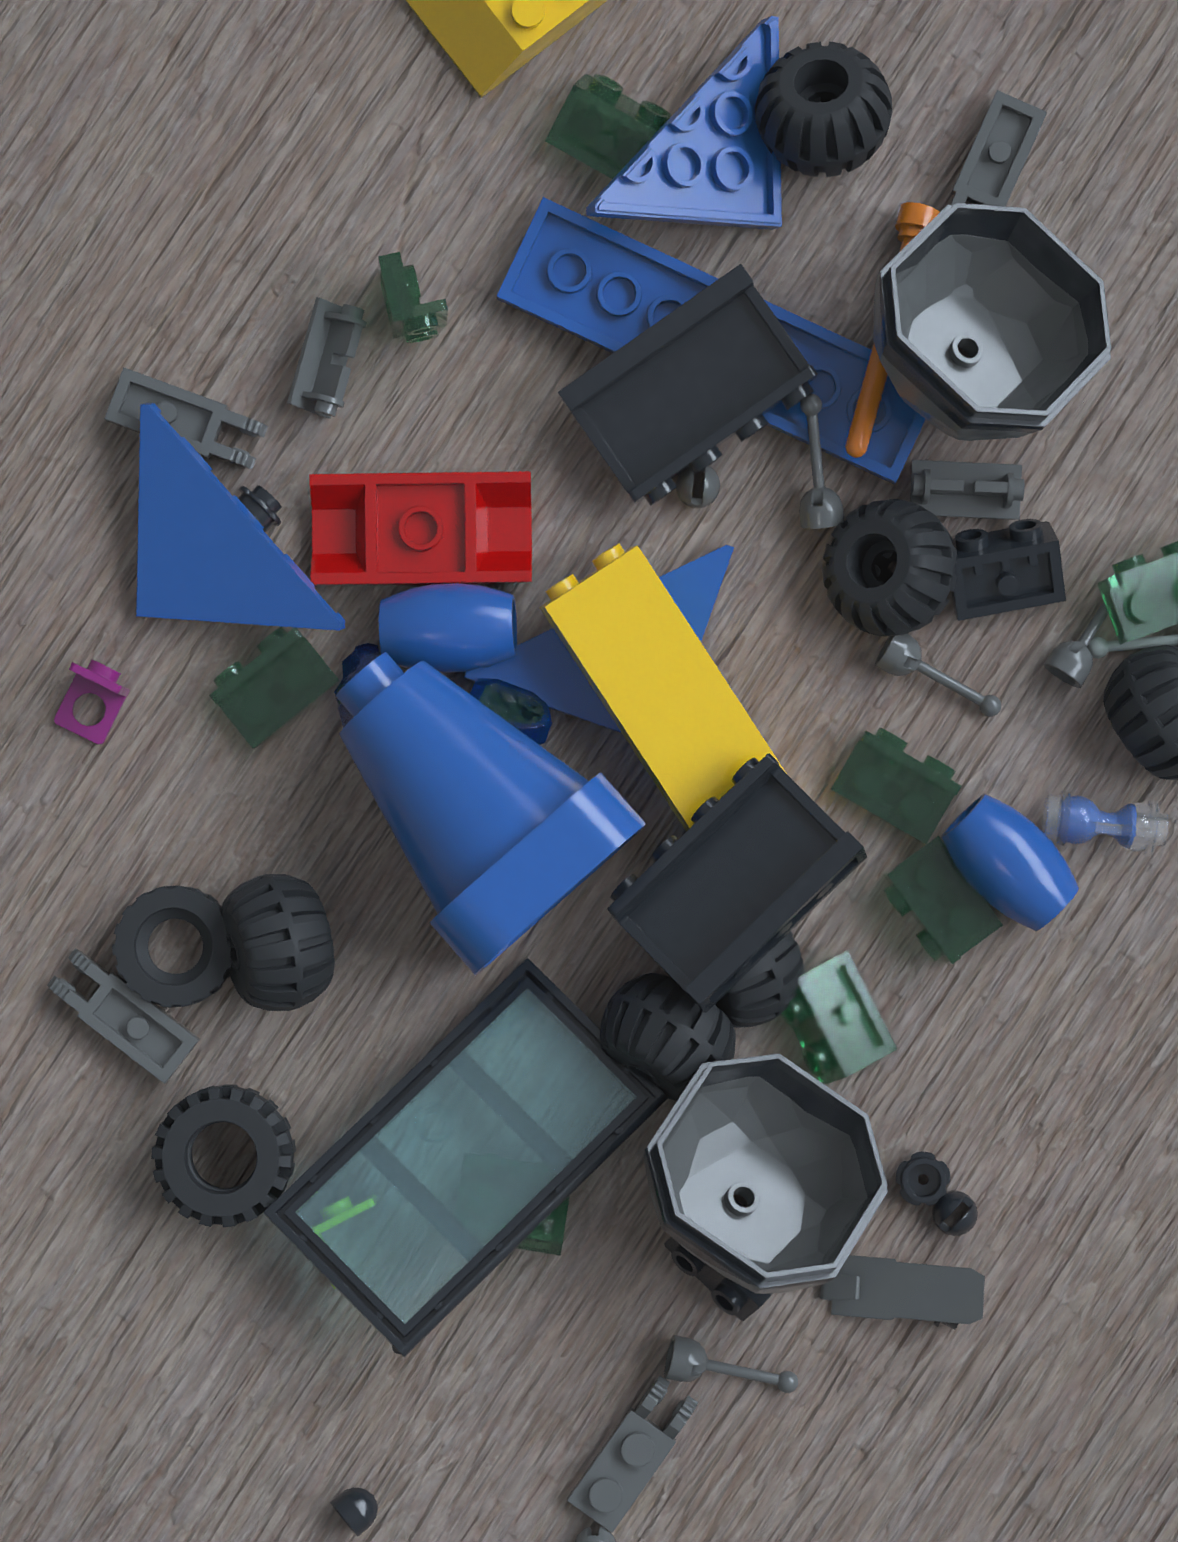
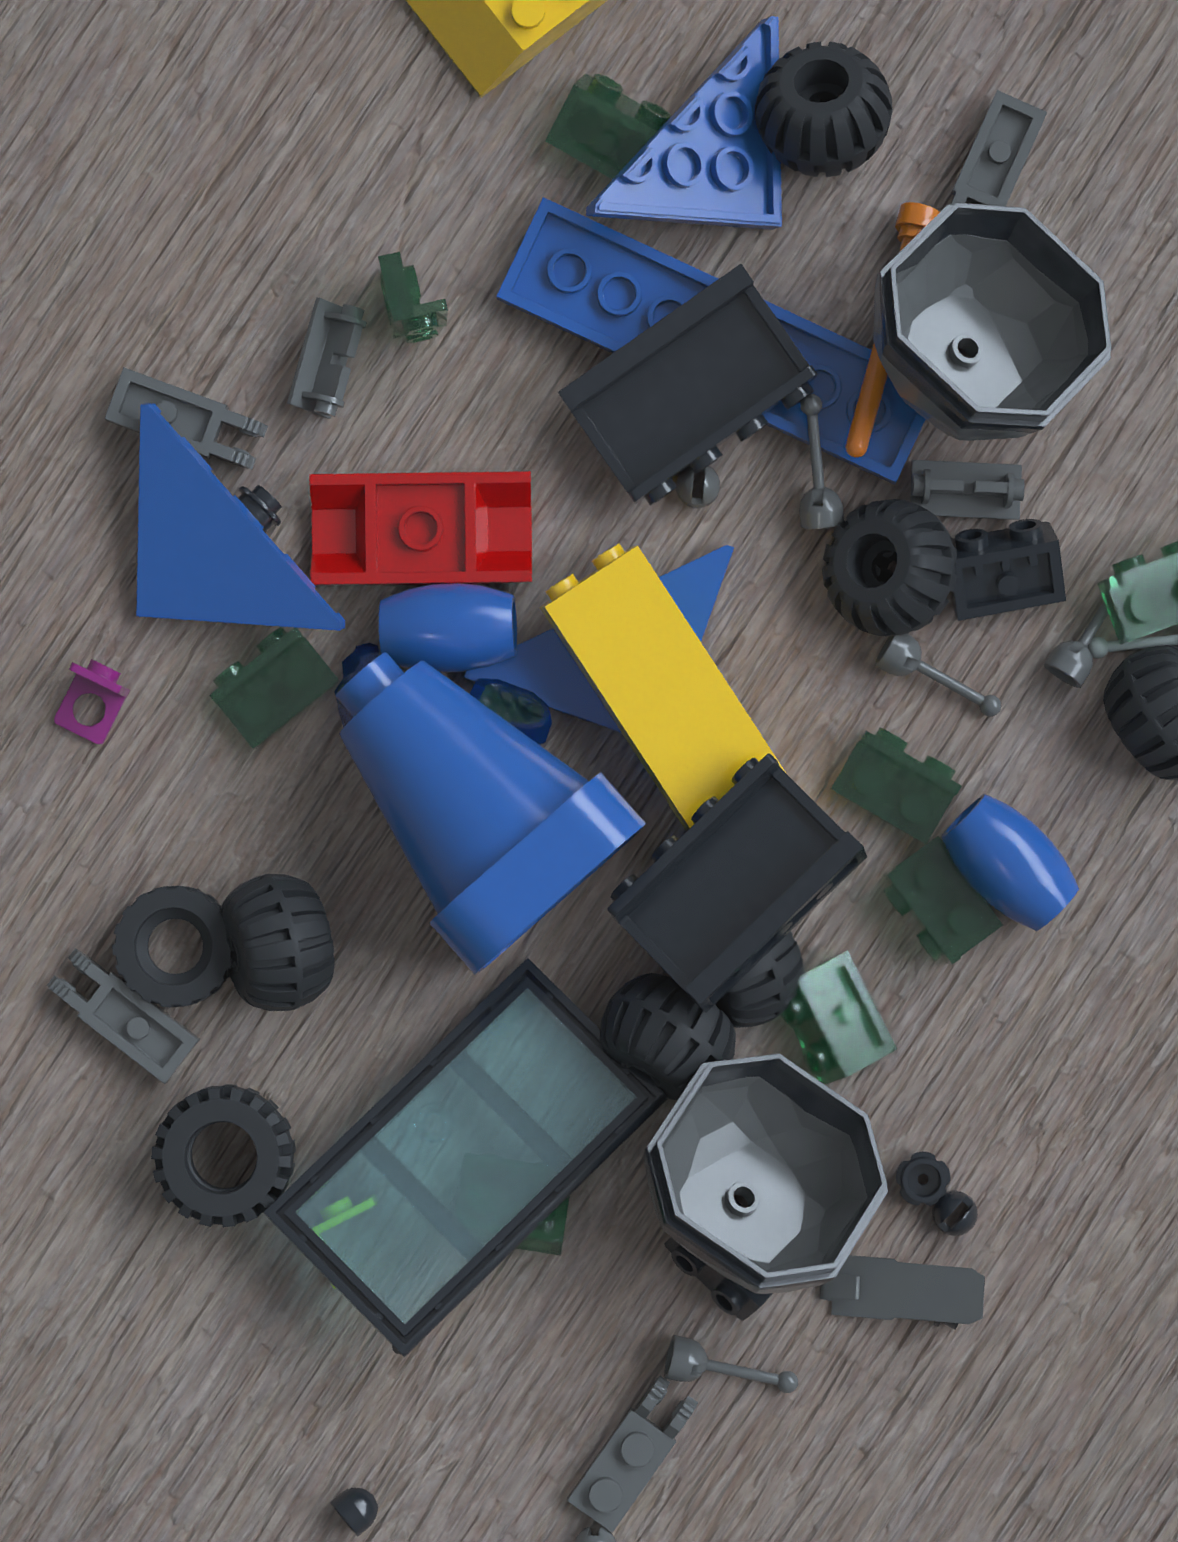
(1079, 820): clear piece -> none

